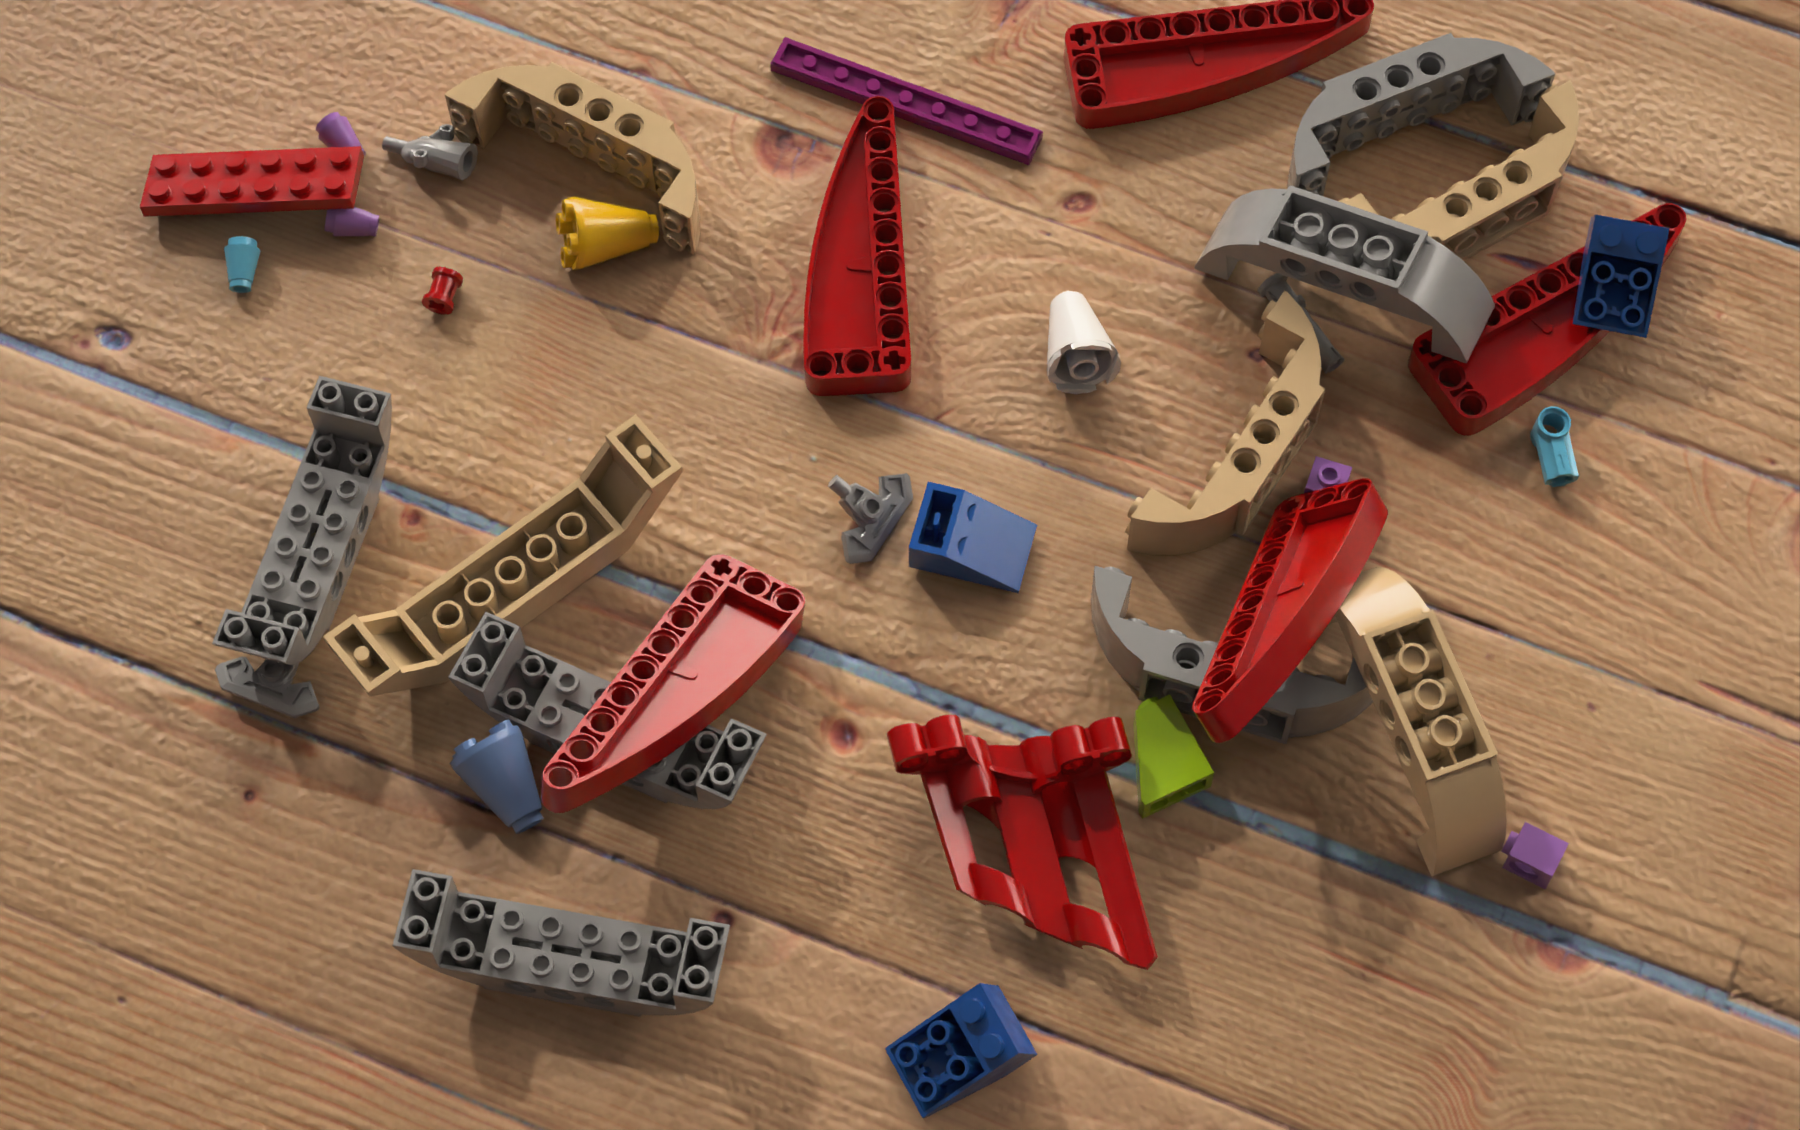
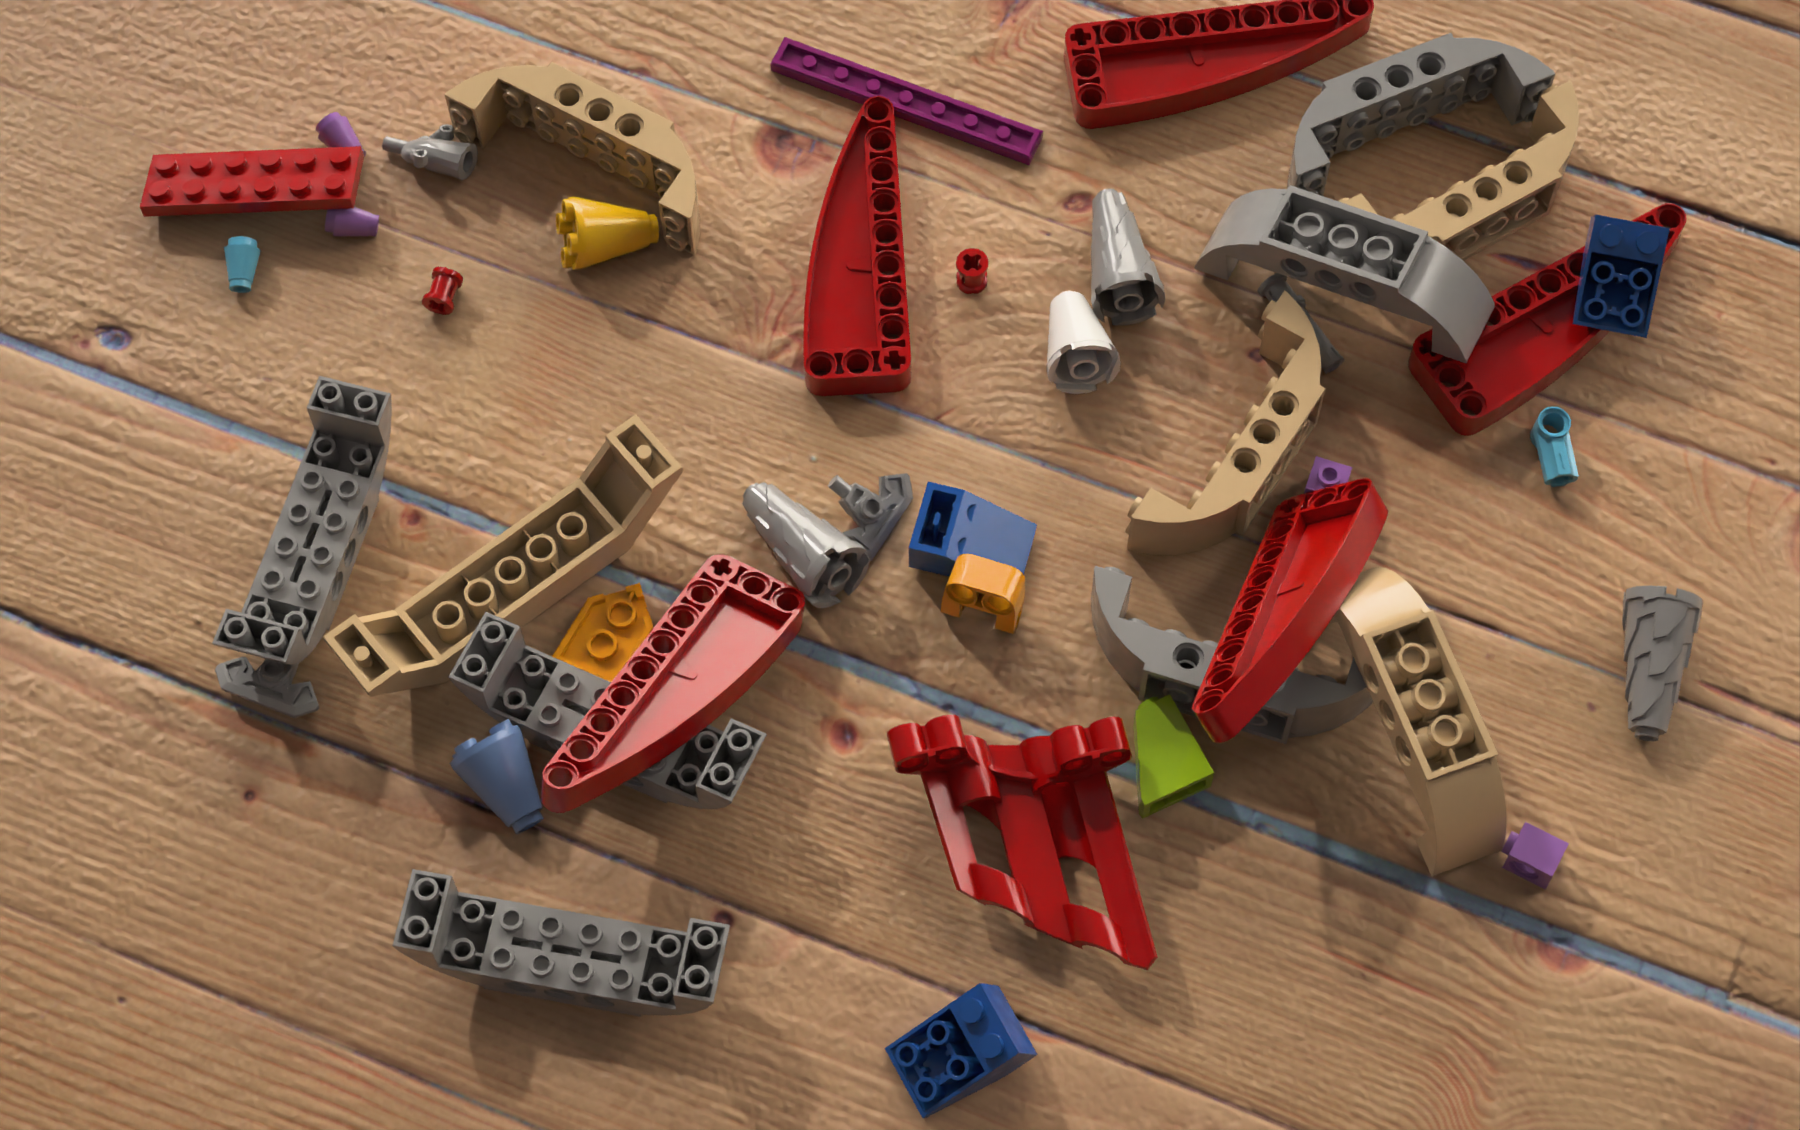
(606, 632): none -> light orange tile
(808, 548): none -> light grey cone
(972, 272): none -> red bush
(985, 587): none -> light orange piece
(1123, 274): none -> light grey cone
(1656, 650): none -> light grey cone

